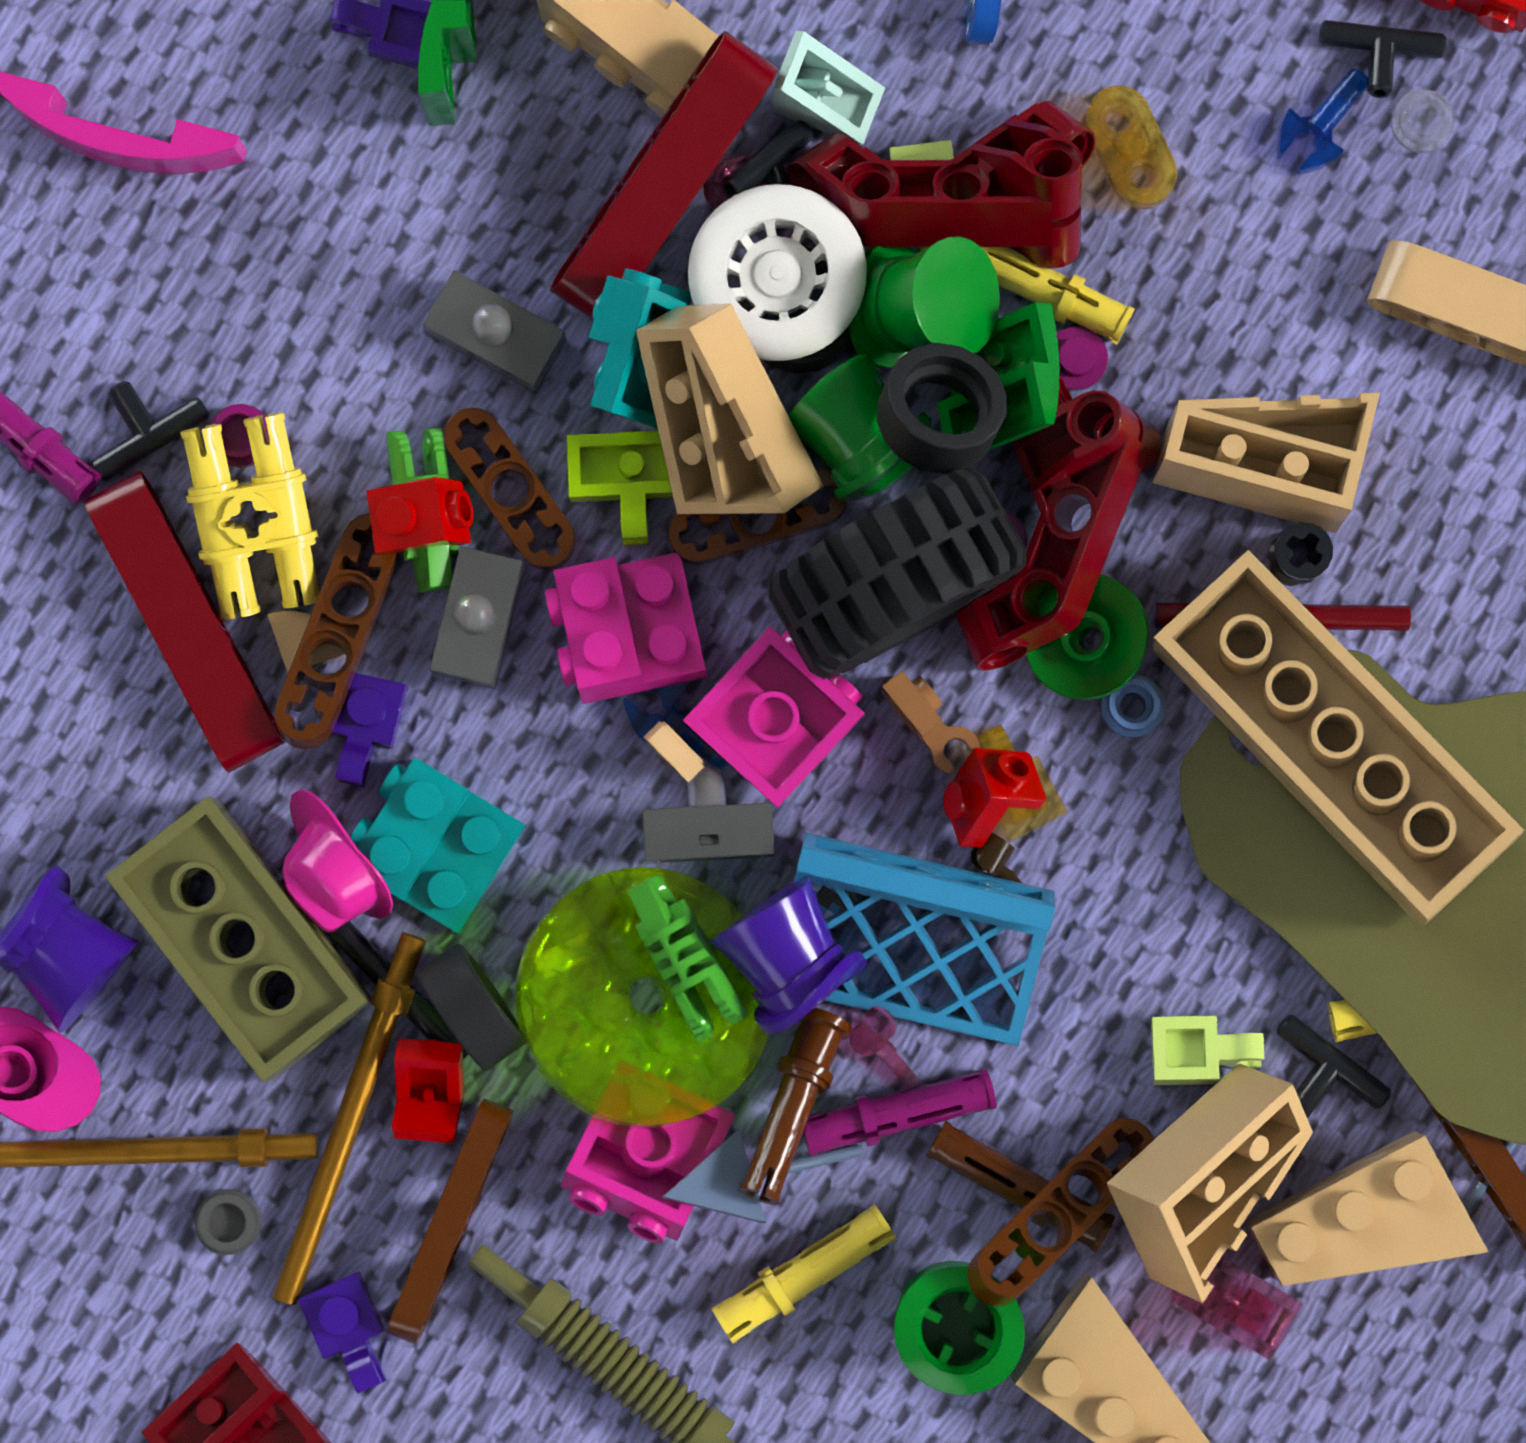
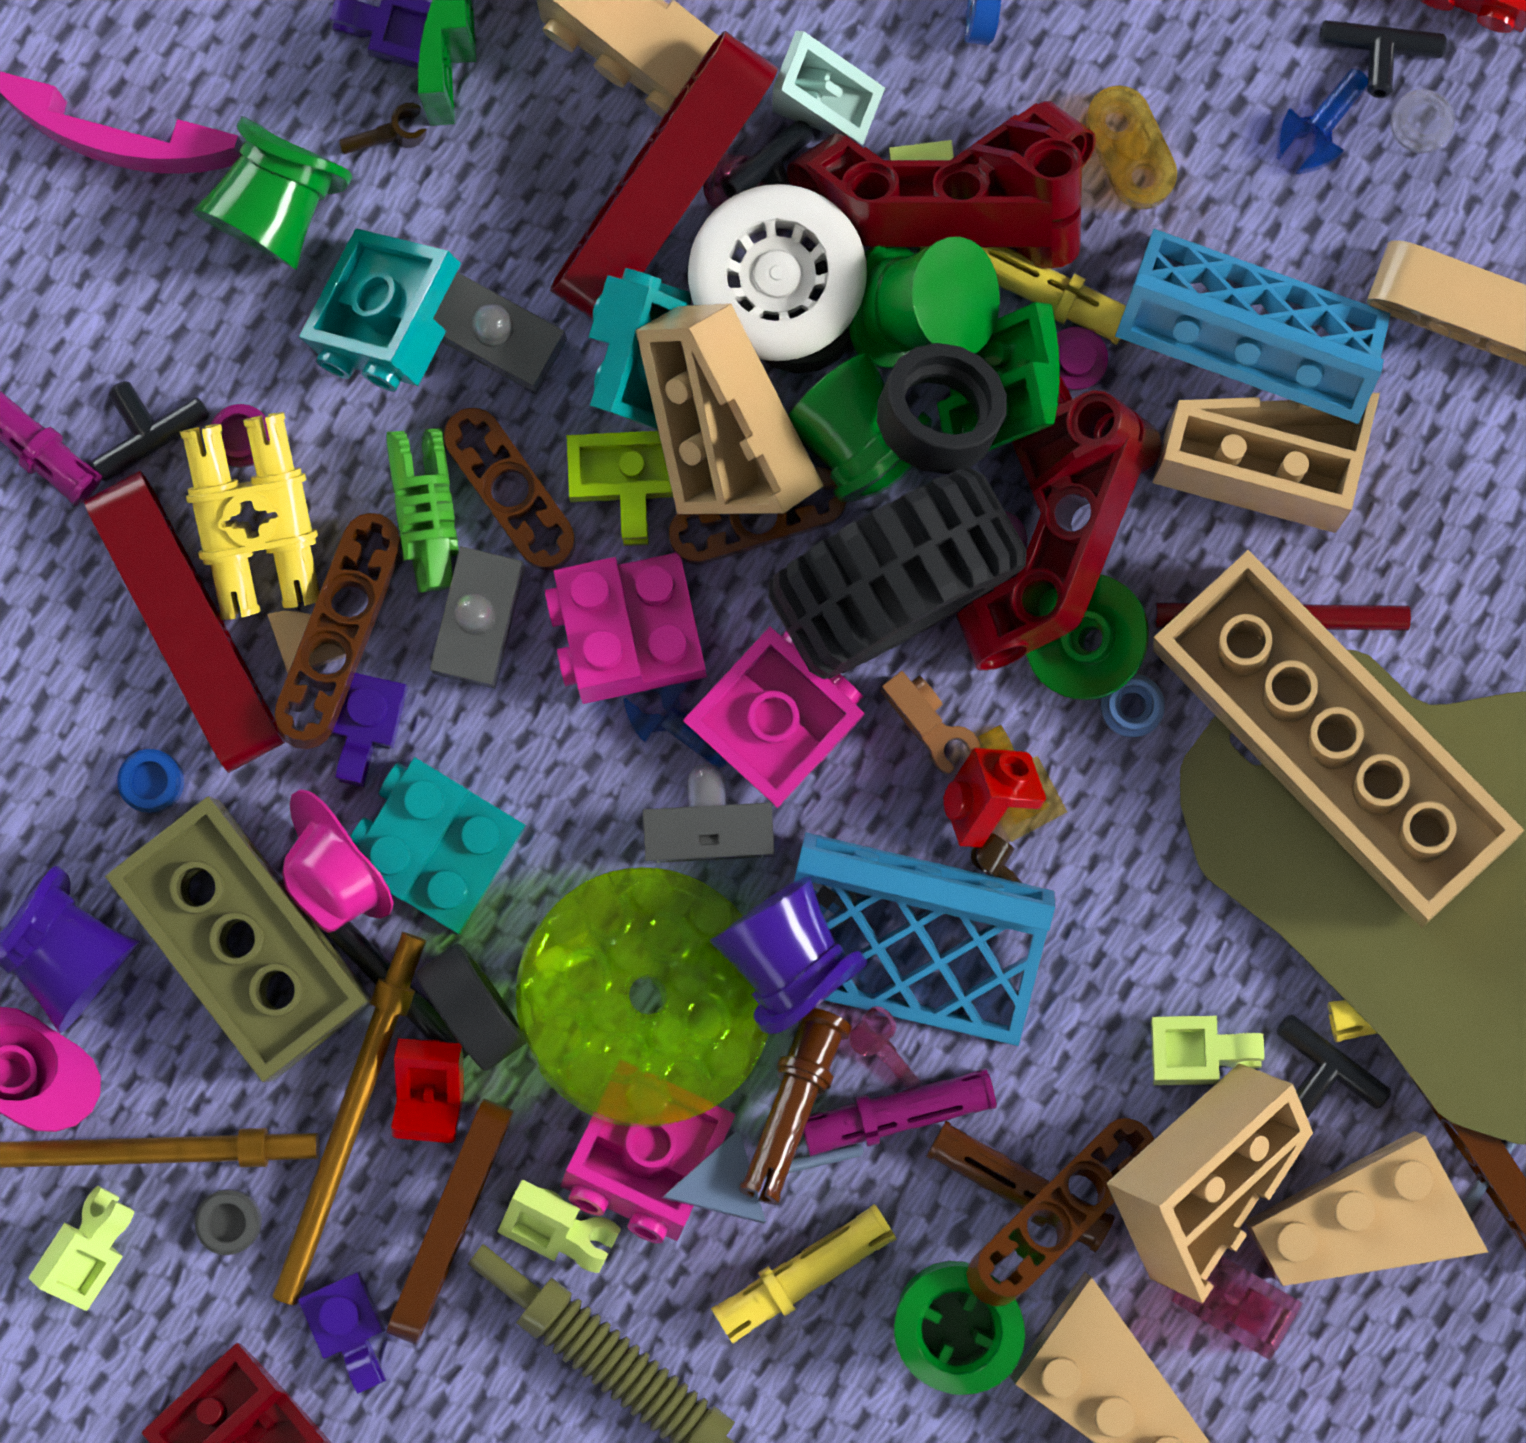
(84, 1259): none -> yellowish green plate
(150, 781): none -> blue tile
(271, 193): none -> green hat
(381, 310): none -> teal plate
(387, 132): none -> dark brown hand
(419, 515): red bracket -> none
(550, 1226): none -> yellowish green plate
(674, 751): tan tile -> none
(683, 956): bright green hinge -> none
(1266, 350): none -> dark azure fence
(1319, 553): black bush -> none

